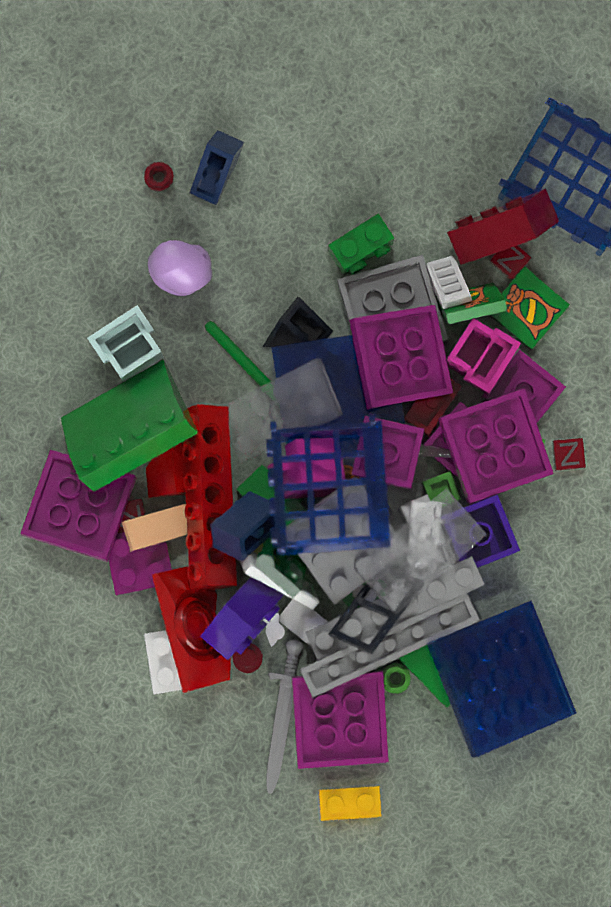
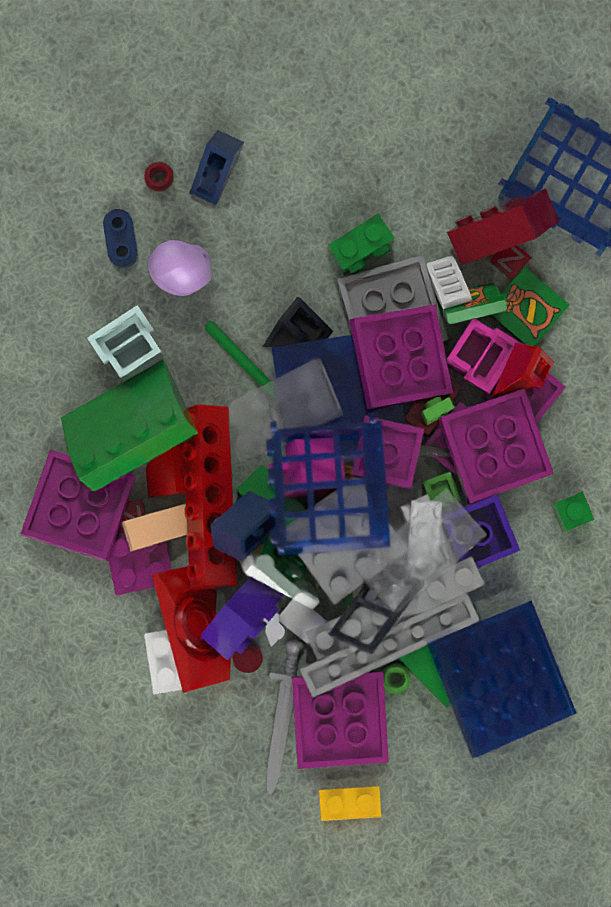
(120, 238): none -> dark blue plate
(436, 408): none -> bright green plate
(525, 369): none -> red slope
(568, 454): dark red tile -> none
(572, 512): none -> green brick

